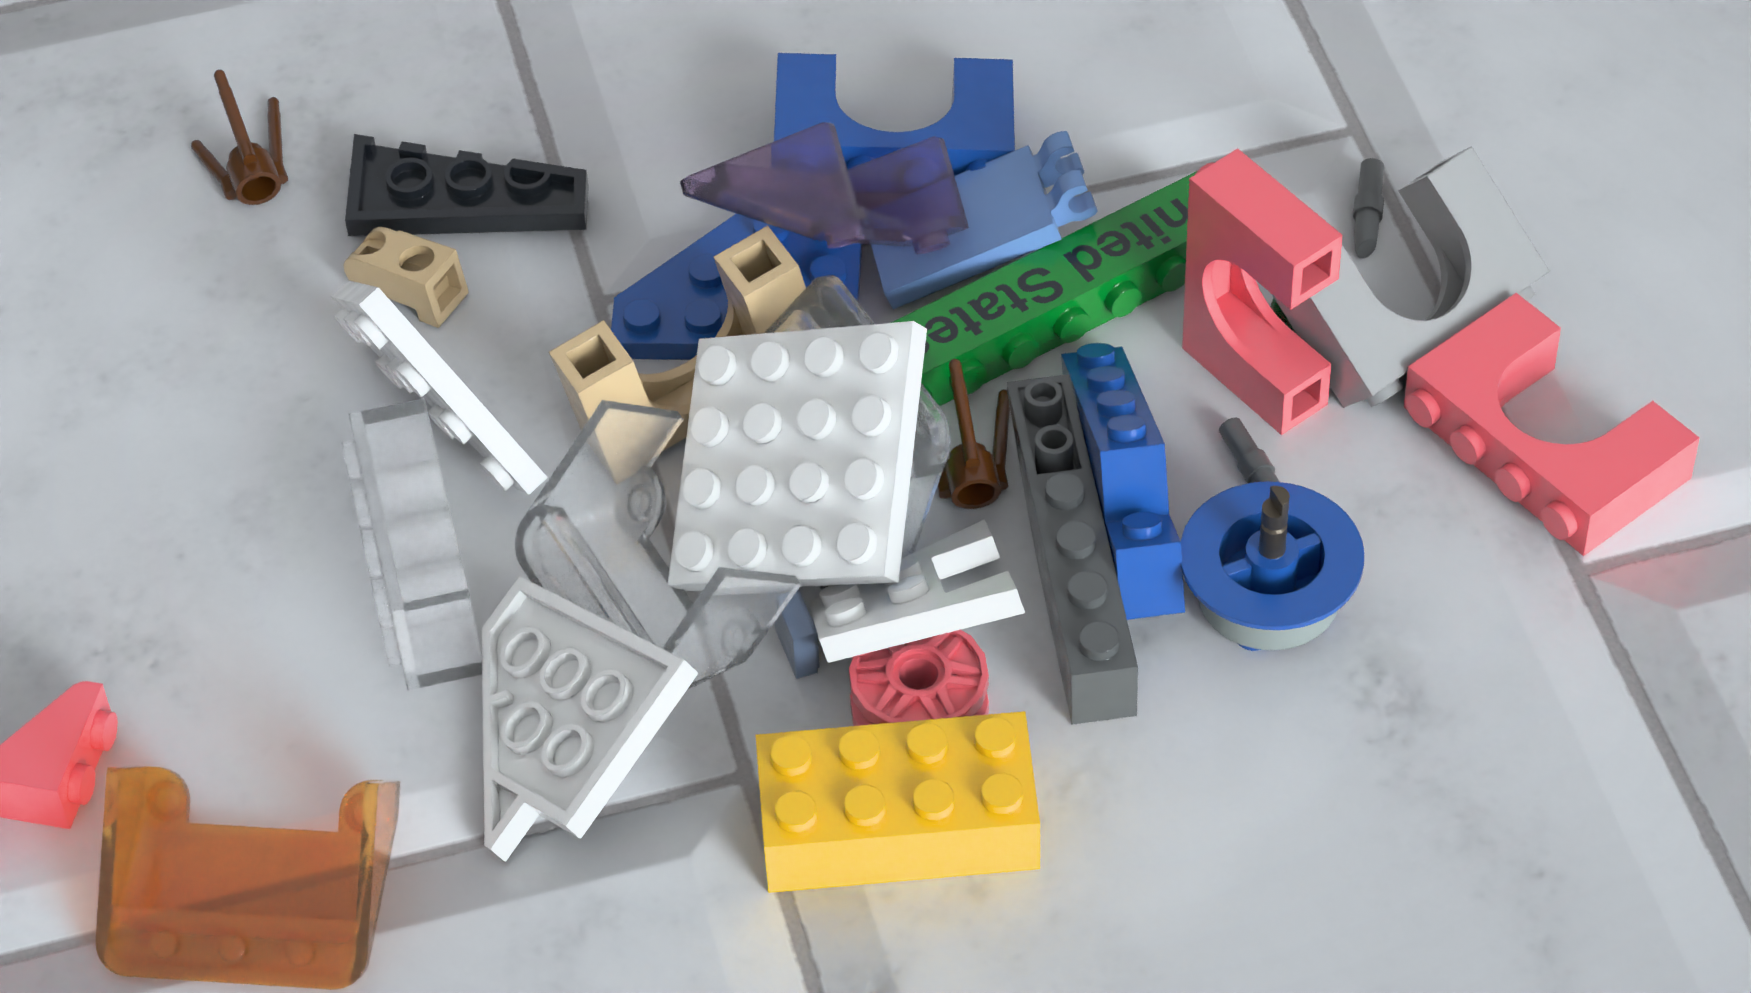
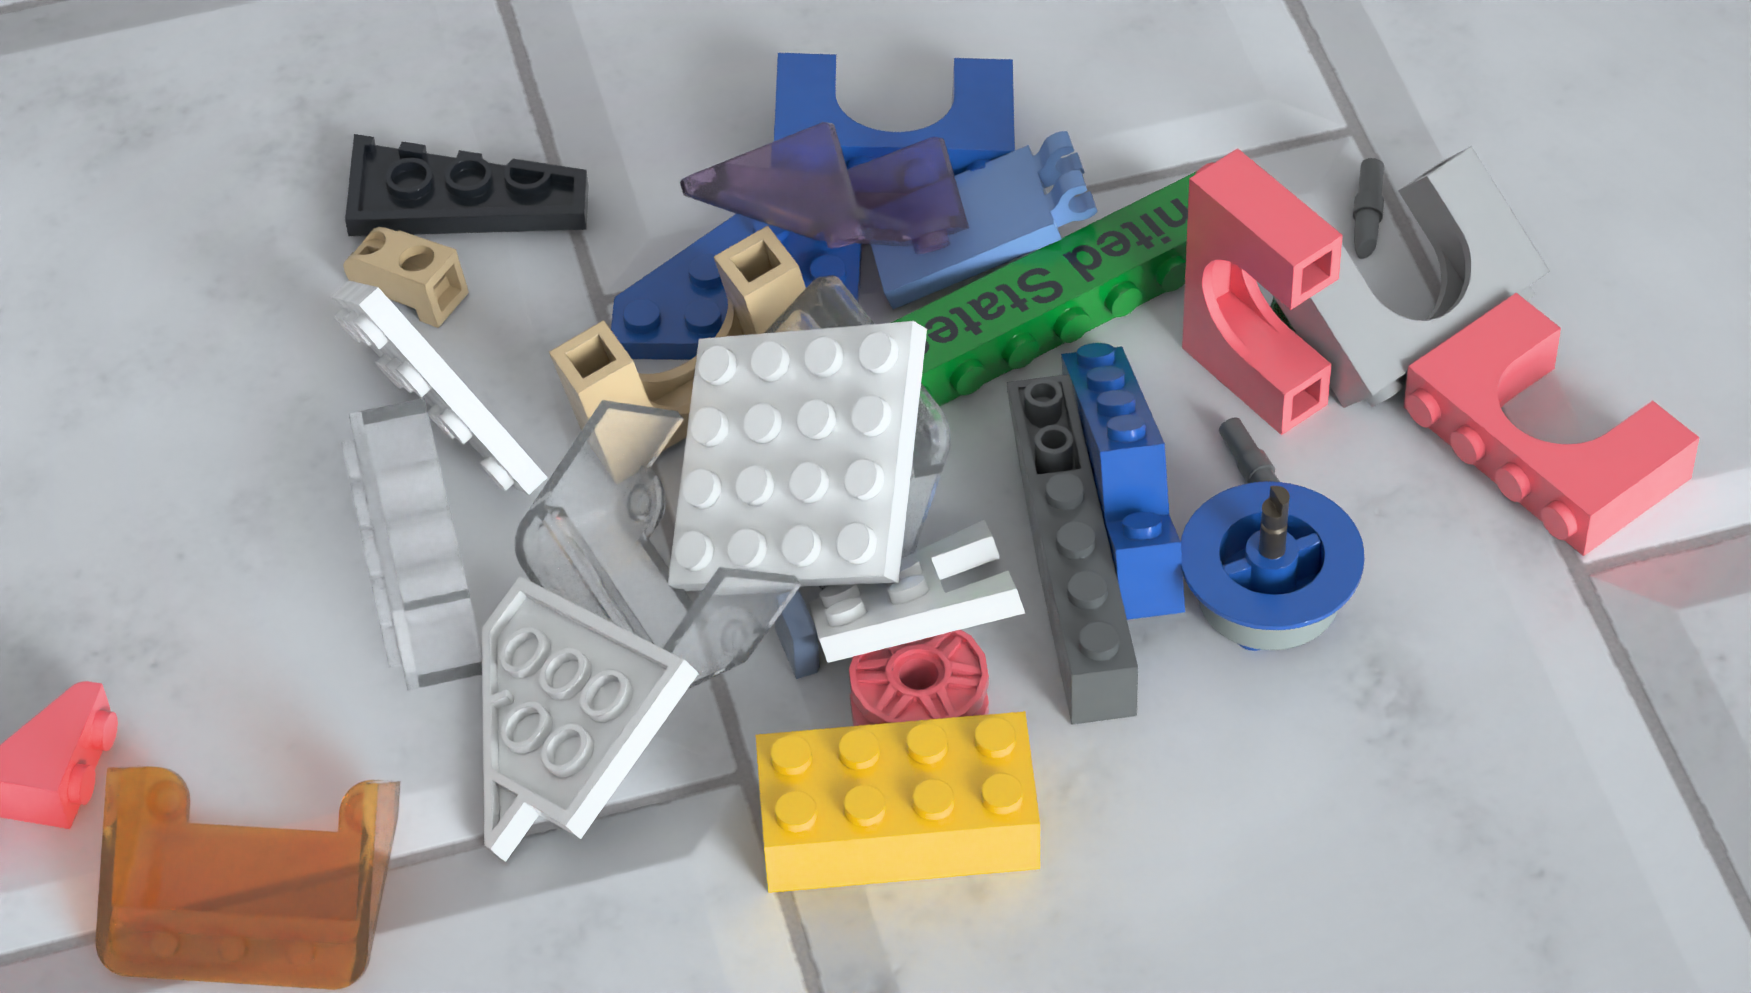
(252, 171): reddish brown plant -> none
(972, 473): reddish brown plant -> none

